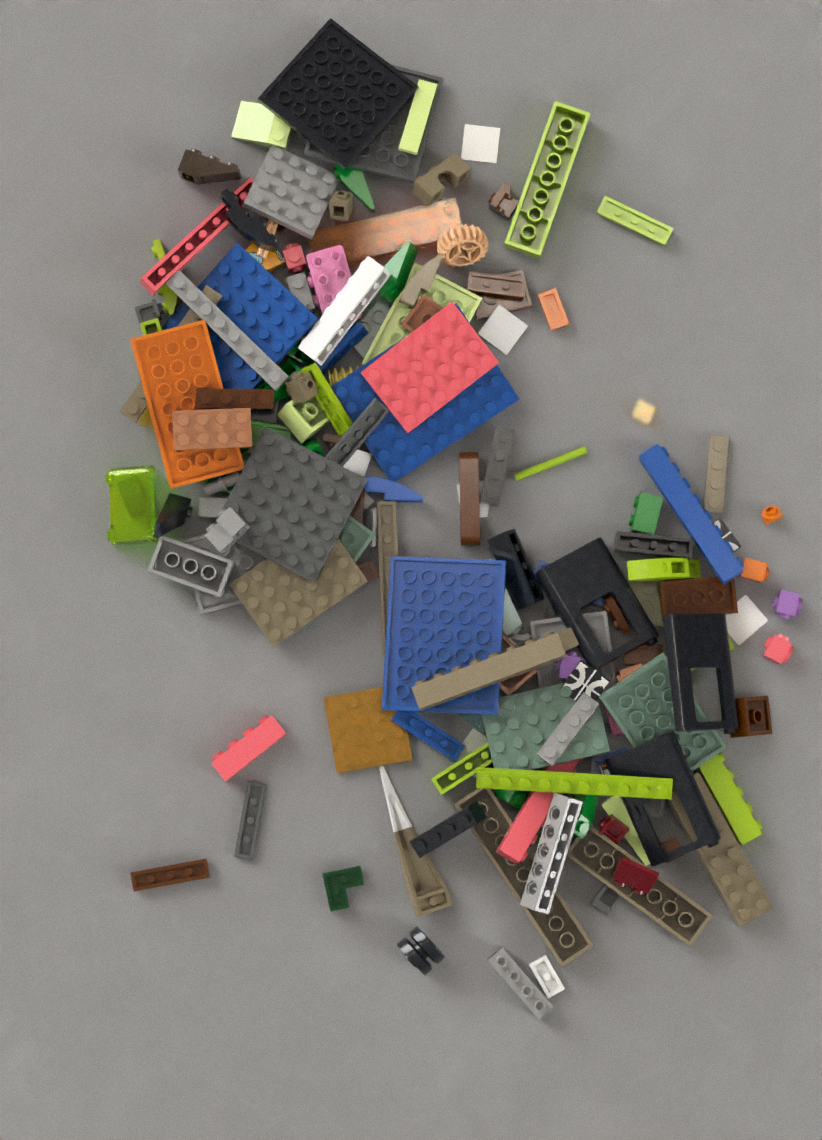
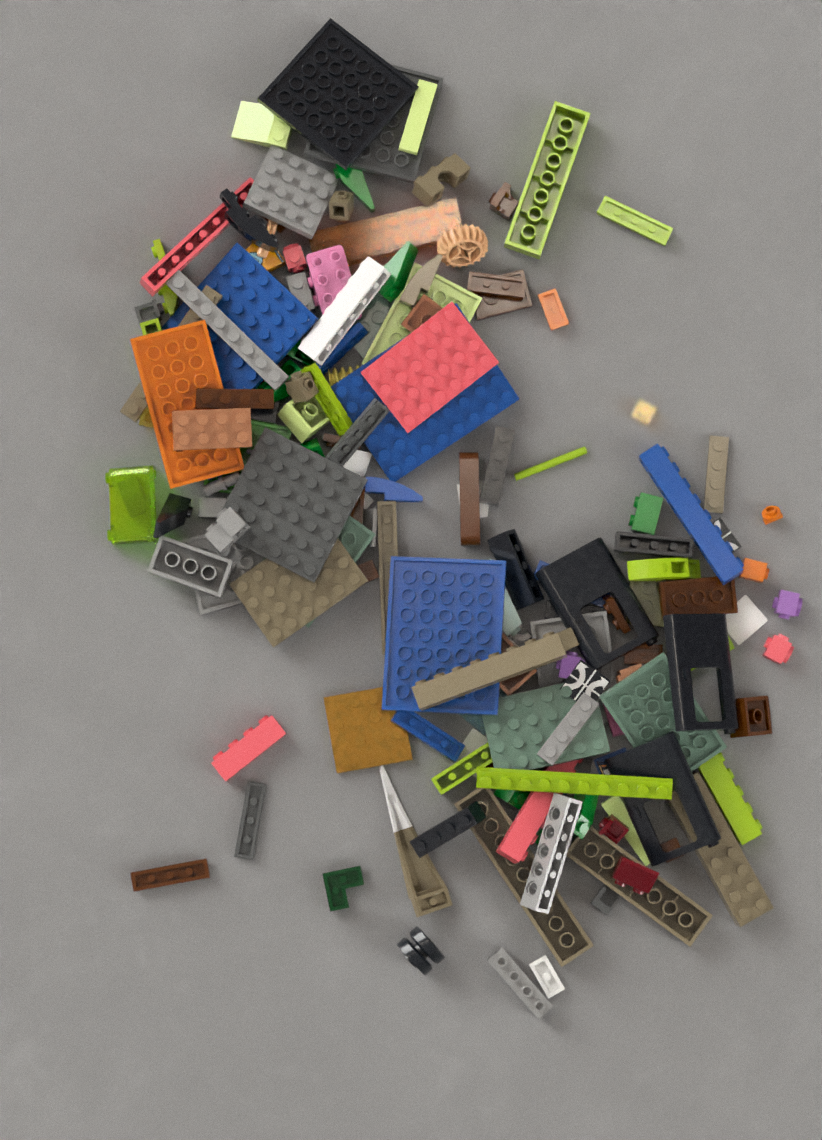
(204, 170): dark brown slope -> none
(480, 143): white sticker -> none
(502, 329): white sticker -> none

